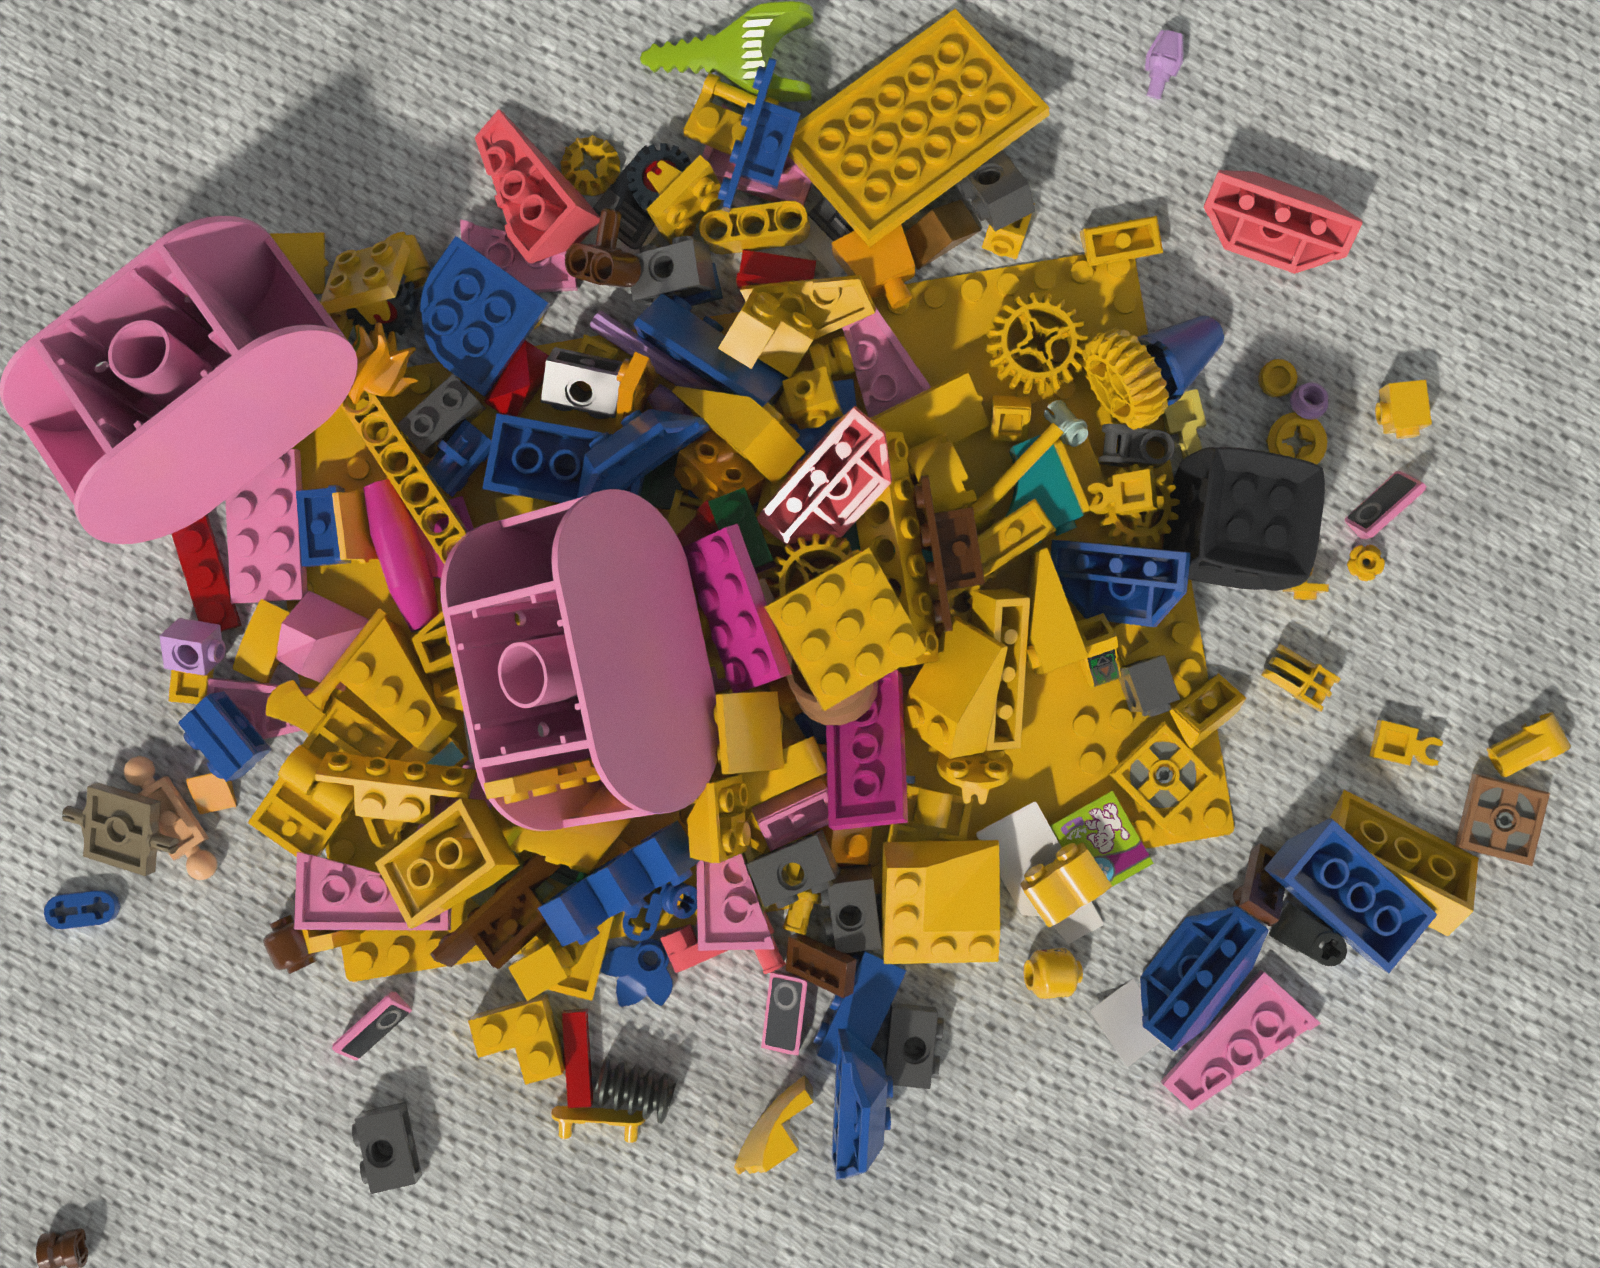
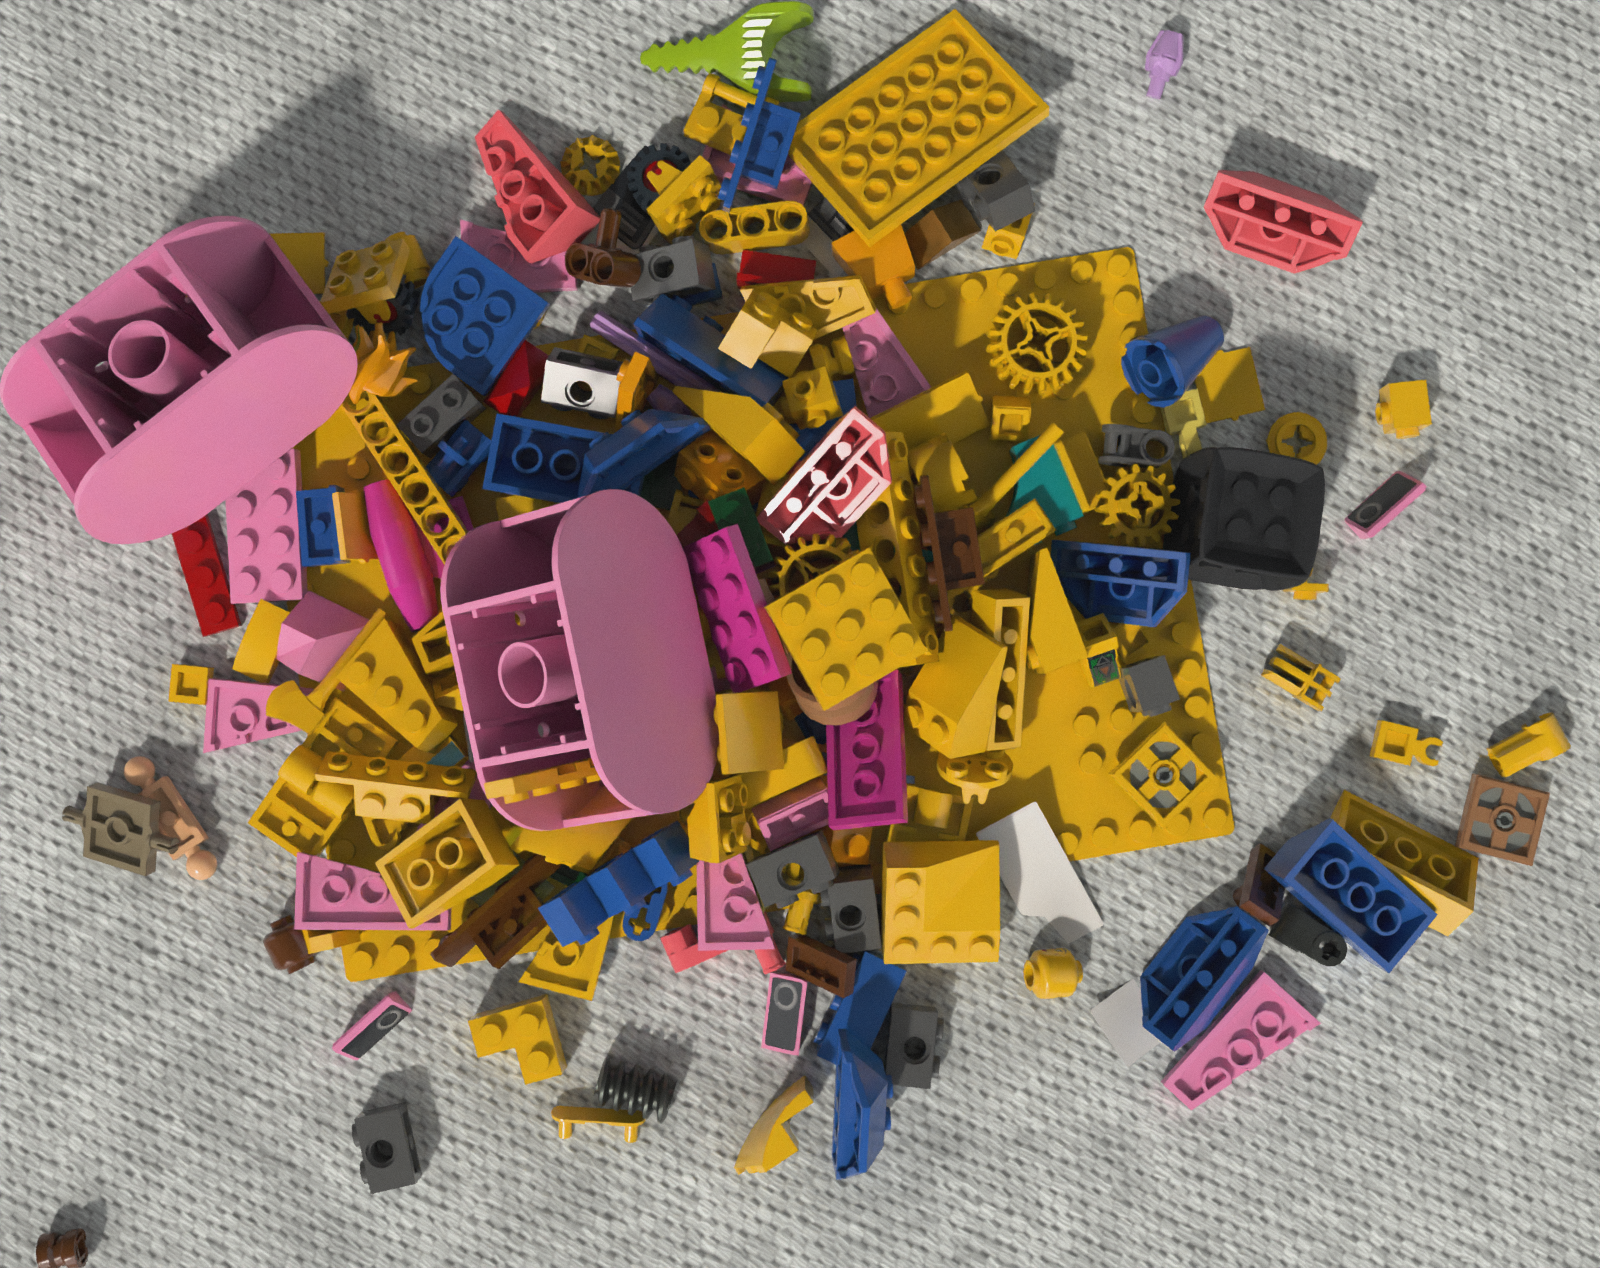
(80, 900): blue beam -> none
(192, 646): lavender brick -> none
(211, 793): light orange slope -> none
(223, 736): blue brick -> none
(541, 967): yellow brick -> none
(577, 1058): red piece -> none
(635, 976): blue plate -> none
(671, 896): blue bush -> none
(1065, 883): yellow brick -> none
(1074, 429): light aqua pin -> none
(1107, 836): sticker -> none
(1121, 241): yellow slope -> none
(1125, 378): yellow gear -> none
(1129, 494): yellow plate -> none
(1206, 709): yellow slope -> none
(1229, 386): none -> yellow piece
(1277, 378): yellow tile -> none
(1315, 394): lavender plate -> none
(1356, 566): yellow plate -> none

